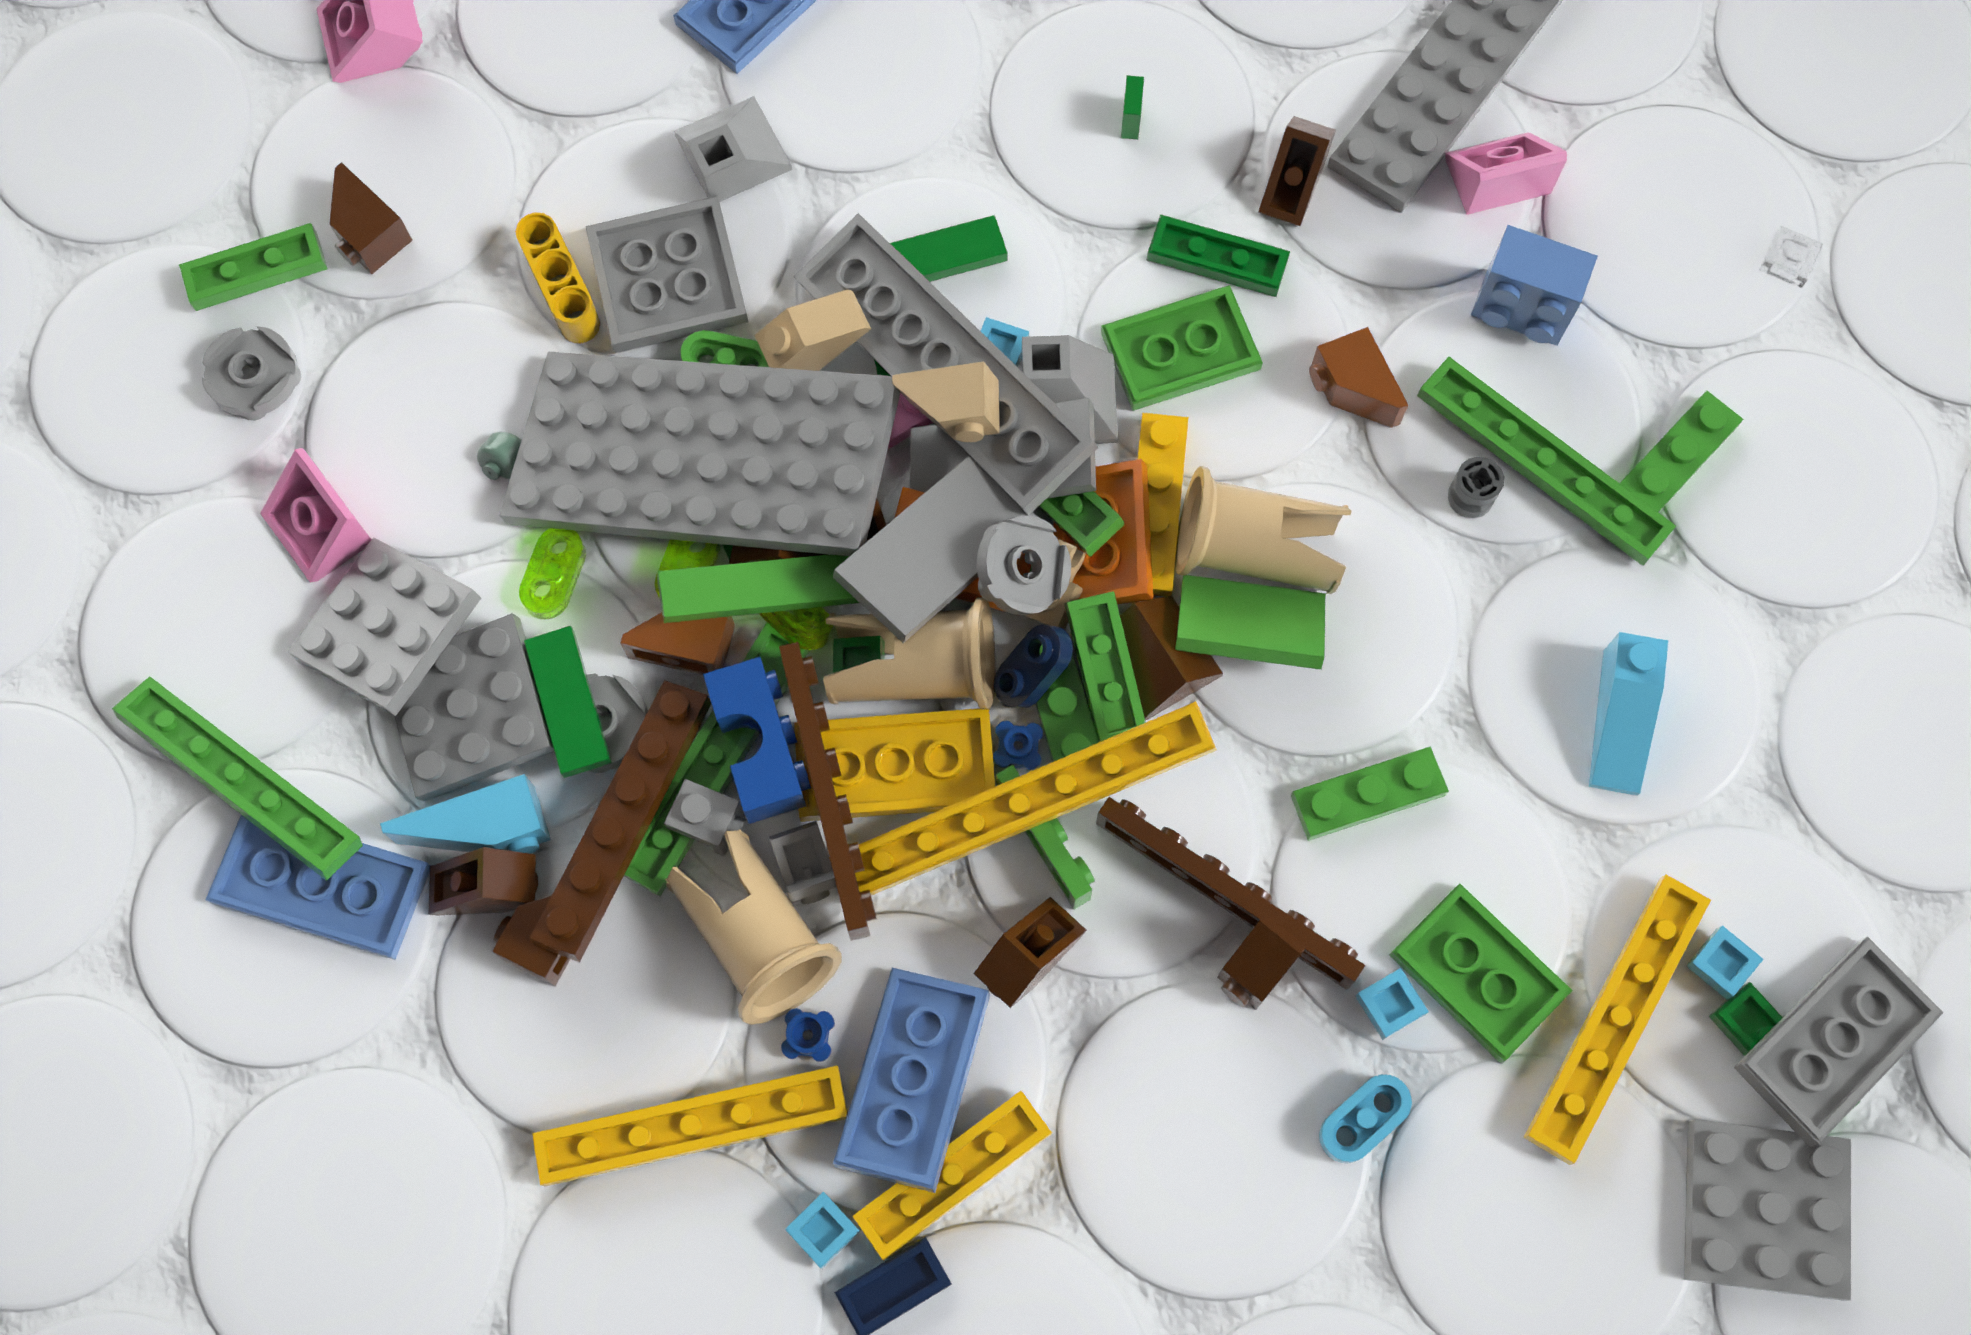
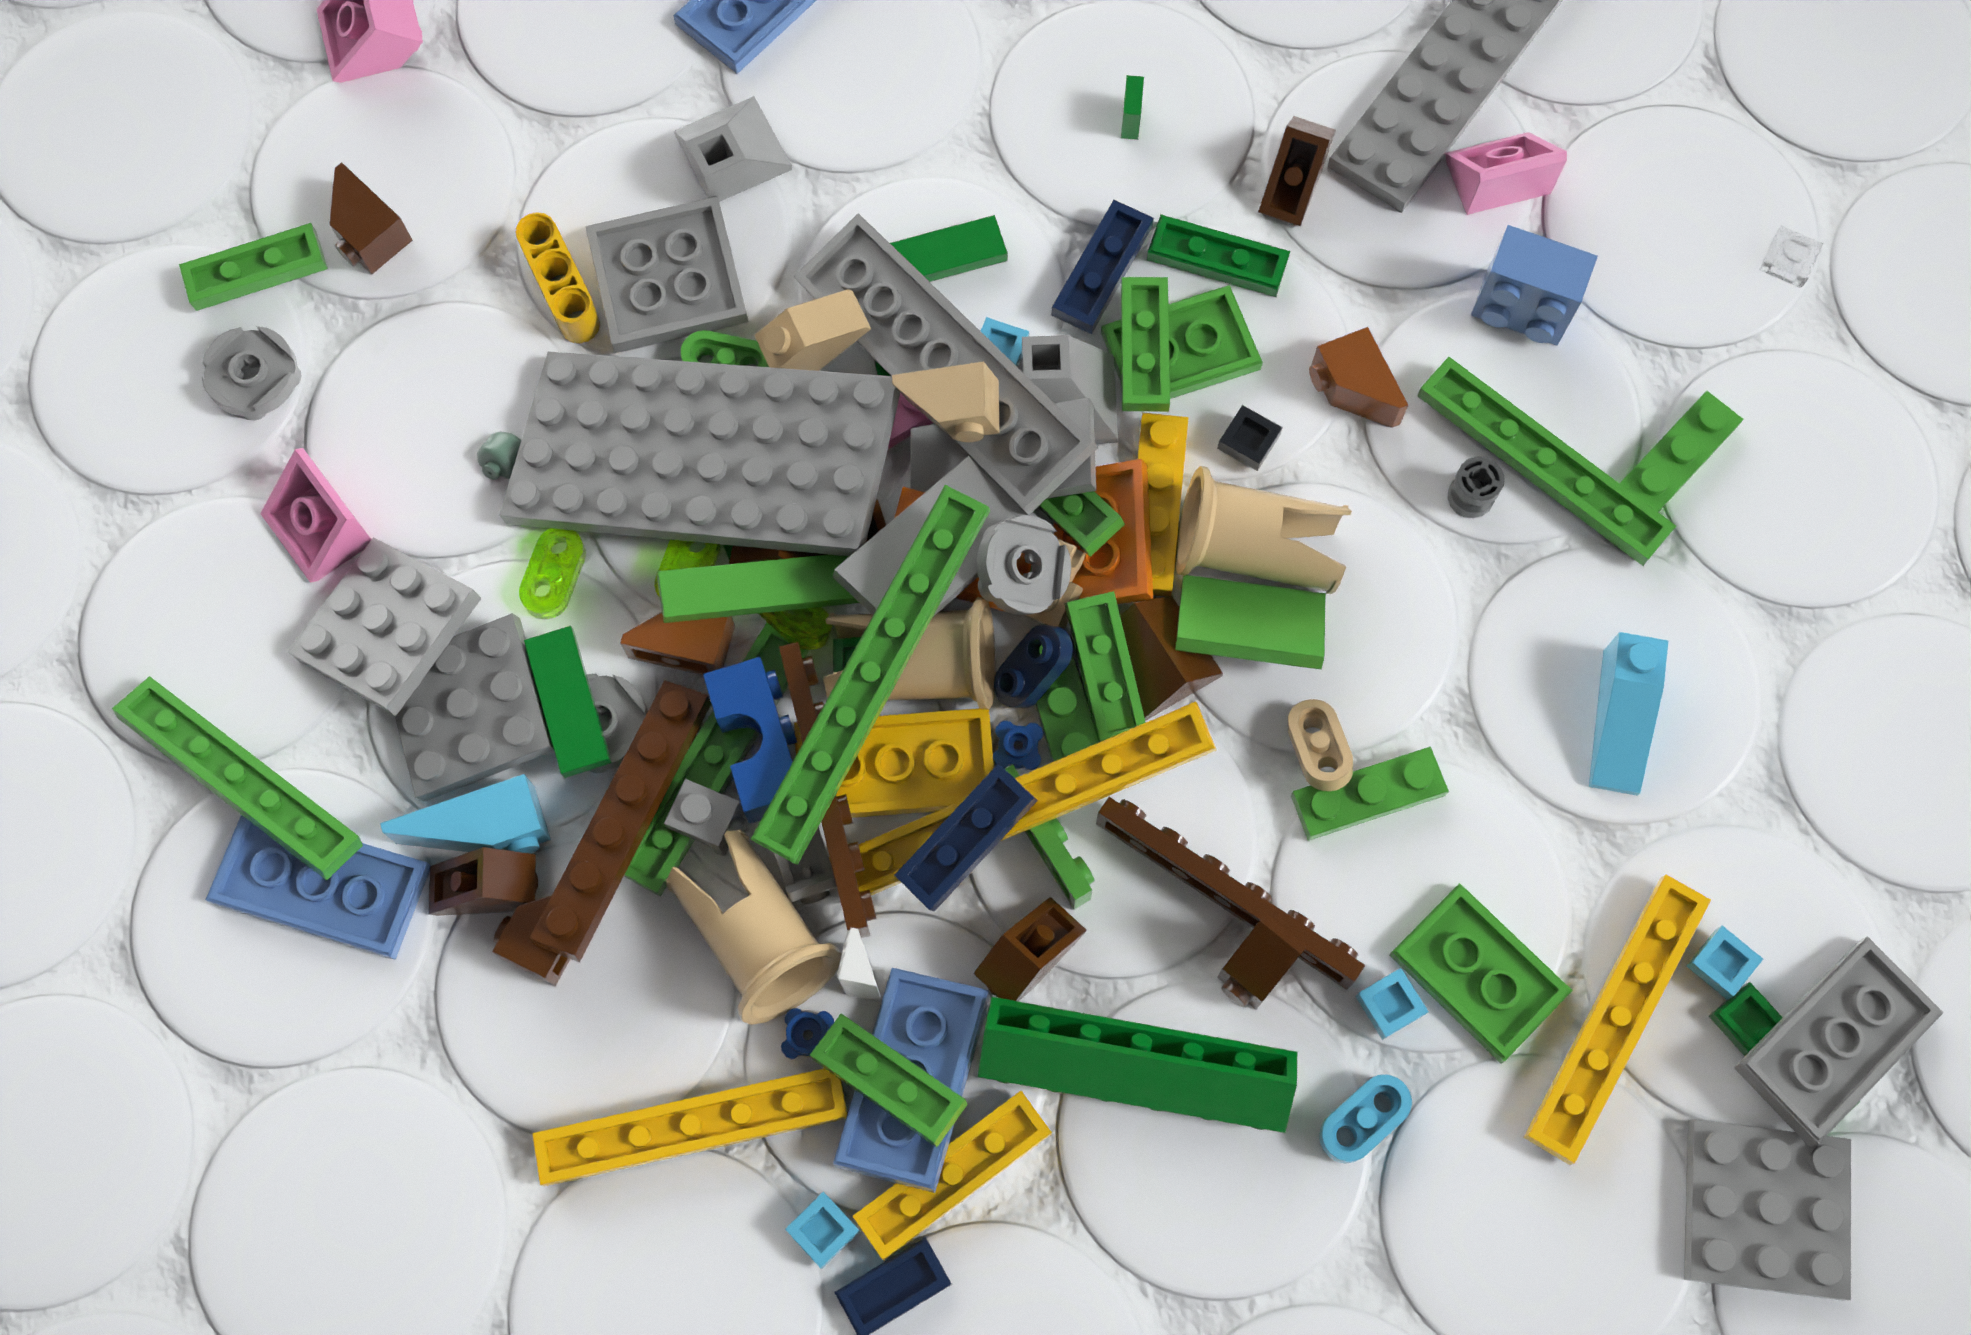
(855, 969): none -> white slope
(870, 674): none -> bright green tile
(889, 1080): none -> bright green plate
(965, 837): none -> dark blue plate
(1102, 266): none -> dark blue plate
(1139, 1064): none -> green brick
(1145, 344): none -> bright green plate
(1249, 437): none -> black plate
(1320, 748): none -> tan plate

